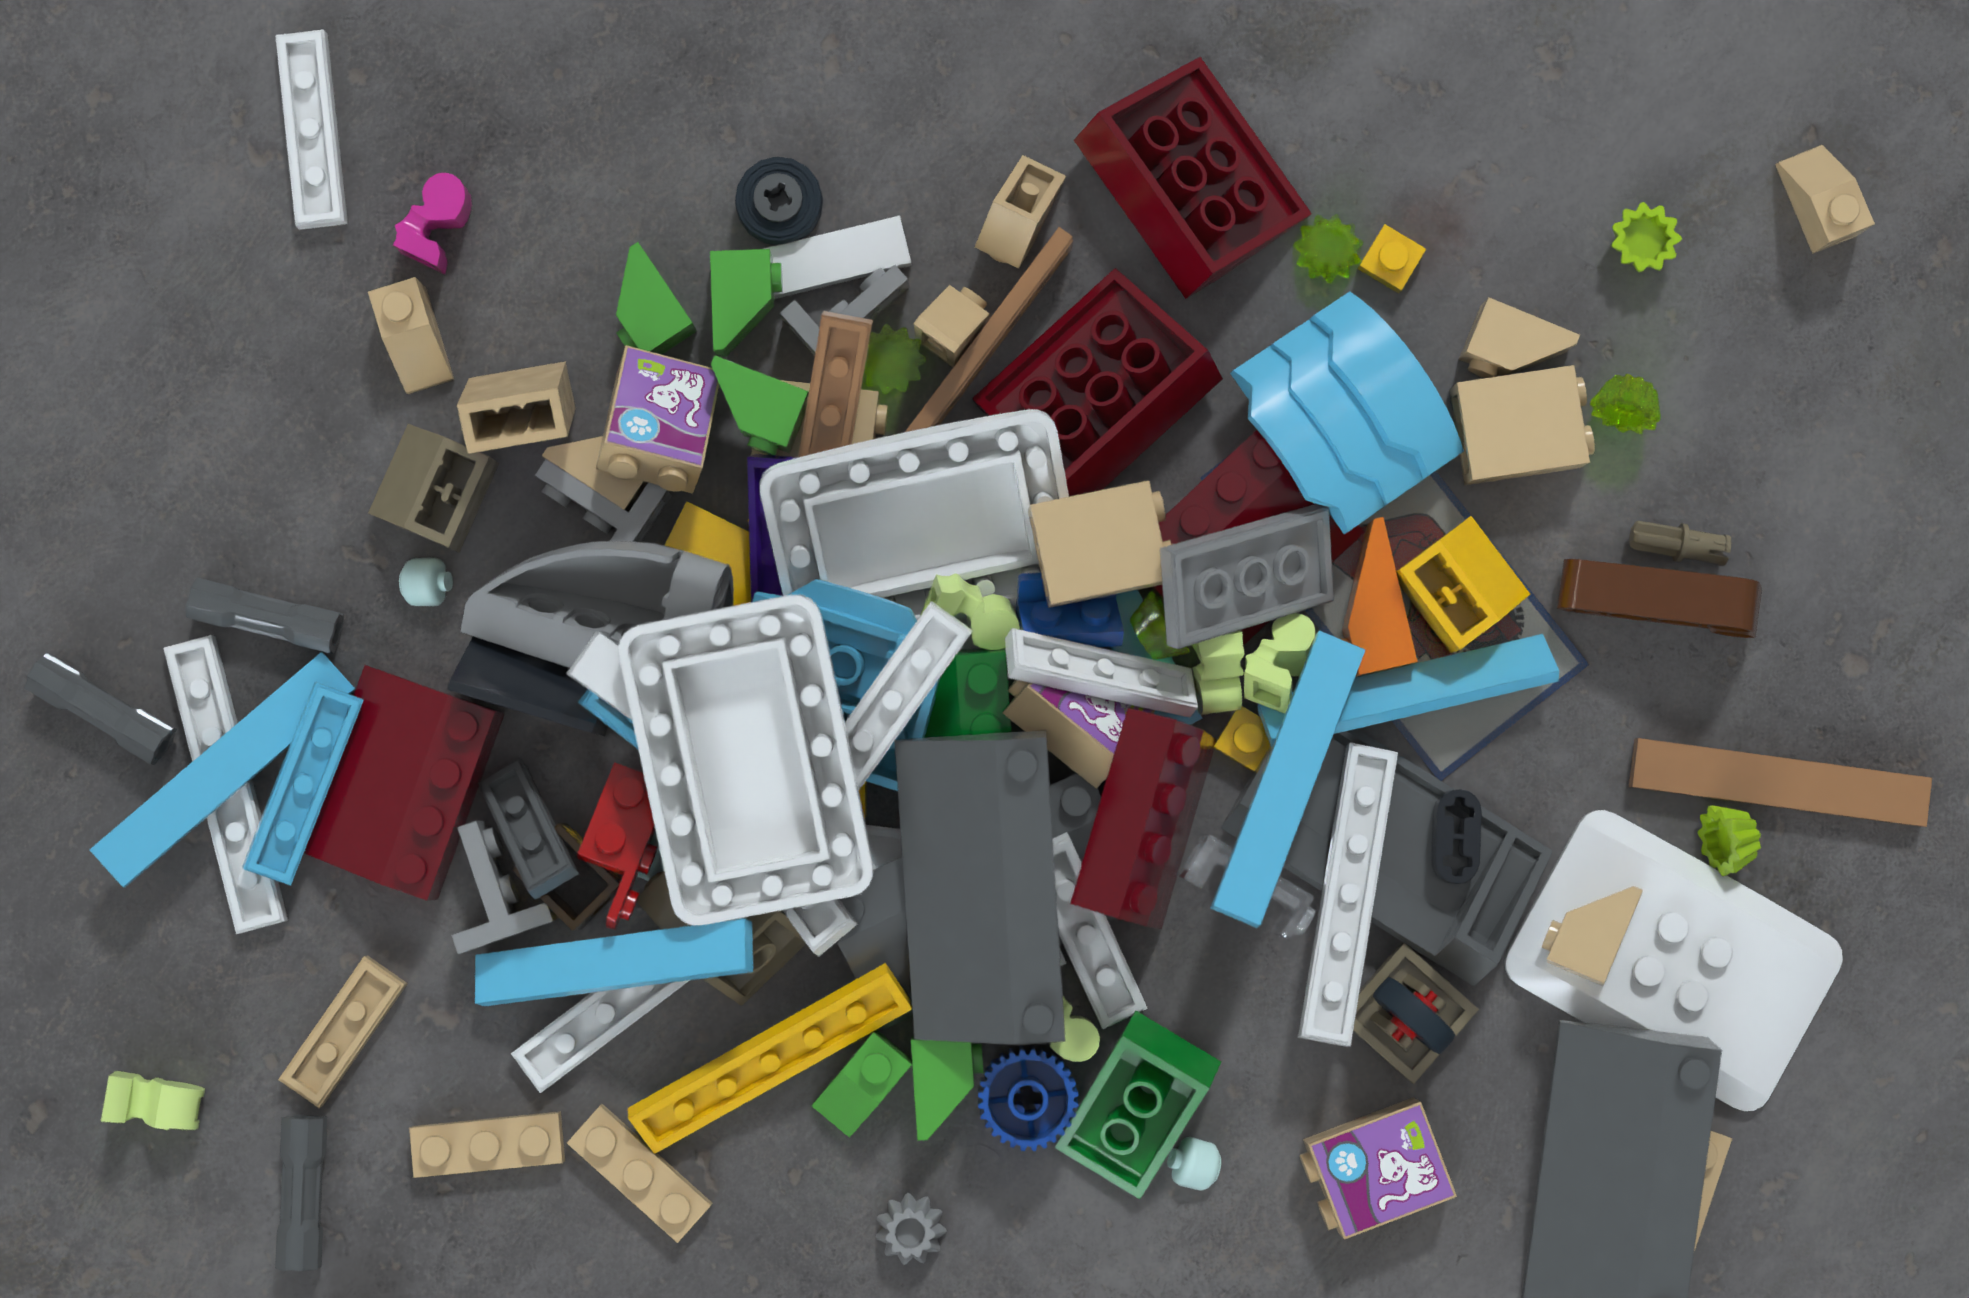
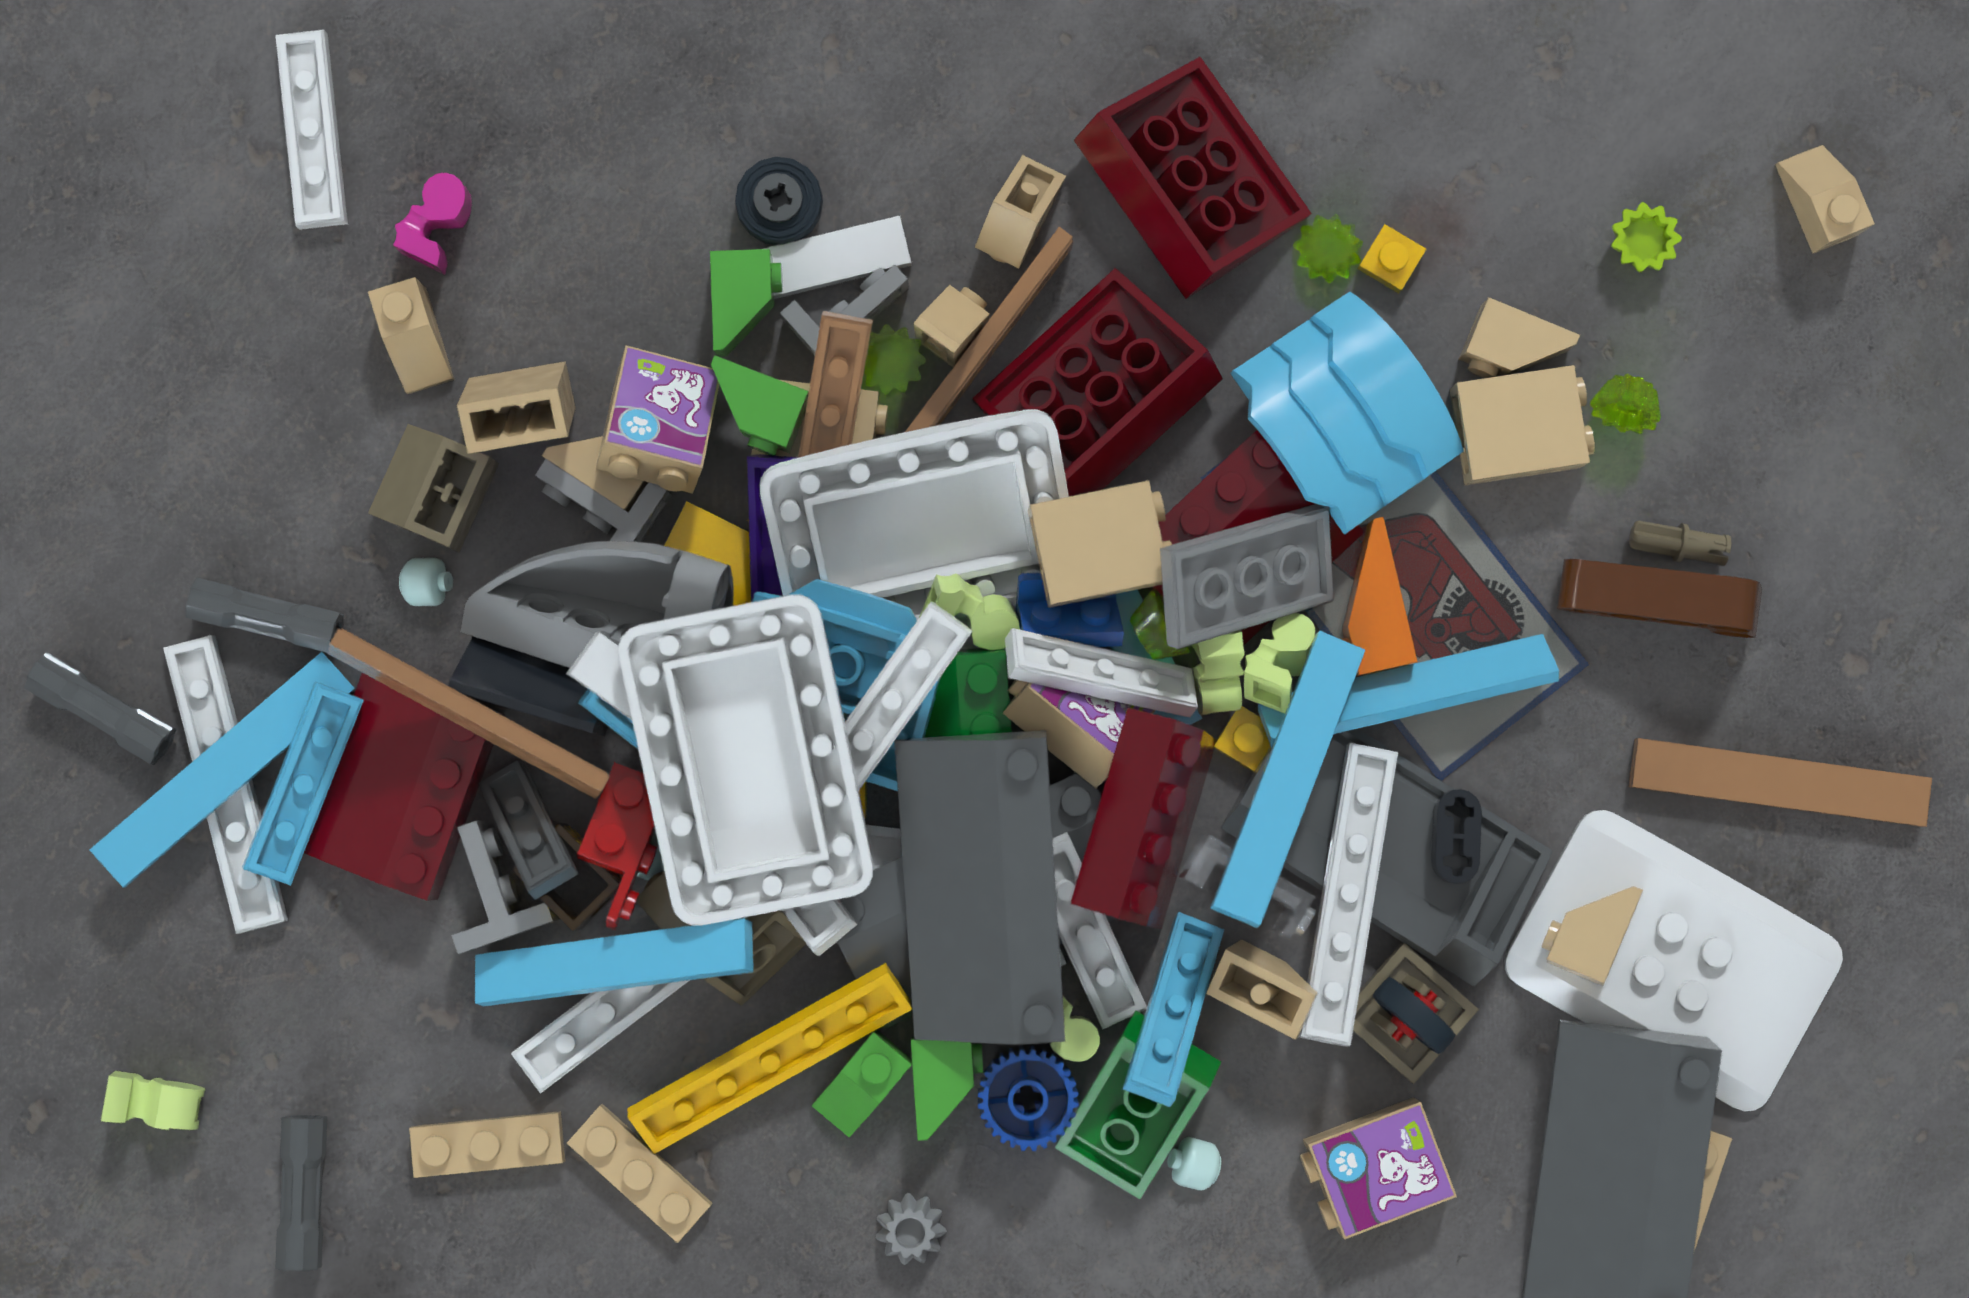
(342, 1031): tan tile -> none
(467, 713): none -> medium nougat tile
(648, 308): bright green slope -> none
(1173, 1009): none -> medium azure tile
(1263, 988): none -> tan slope
(1461, 585): yellow slope -> none
(1728, 839): lime piece -> none

